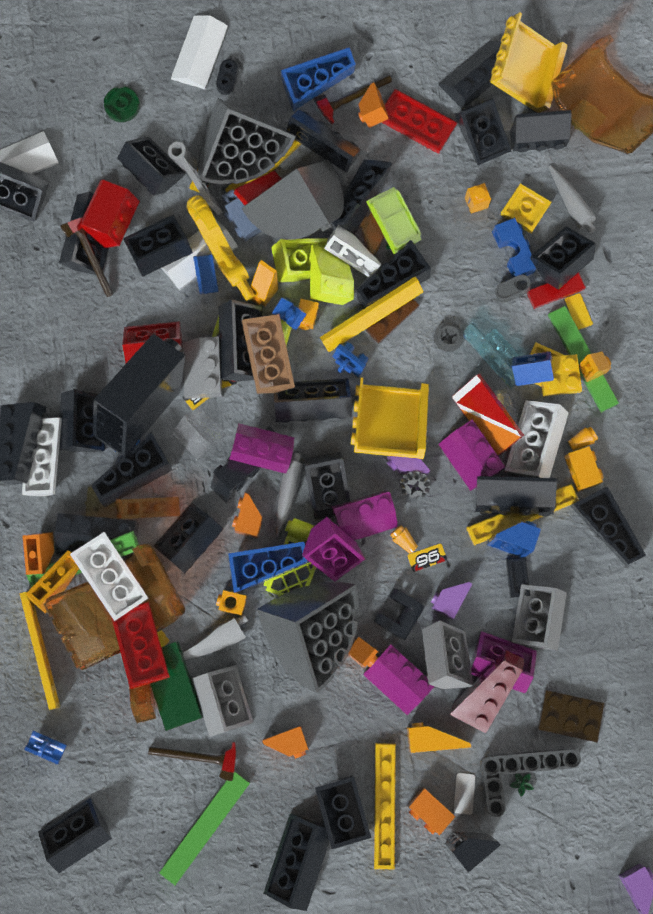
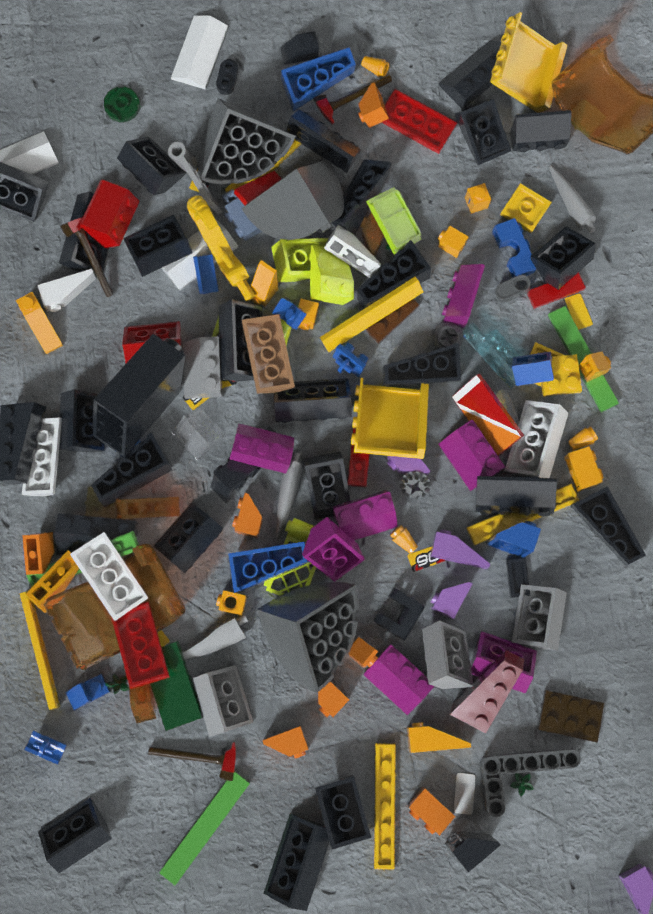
(39, 322): none -> light orange slope
(63, 290): none -> white slope
(87, 692): none -> blue slope
(118, 684): none -> dark green plant
(300, 48): none -> black slope
(331, 700): none -> orange slope
(358, 468): none -> red tile
(376, 65): none -> light orange cone
(427, 368): none -> black wedge
(452, 241): none -> light orange brick
(453, 549): none -> medium lavender slope
(463, 294): none -> magenta slope

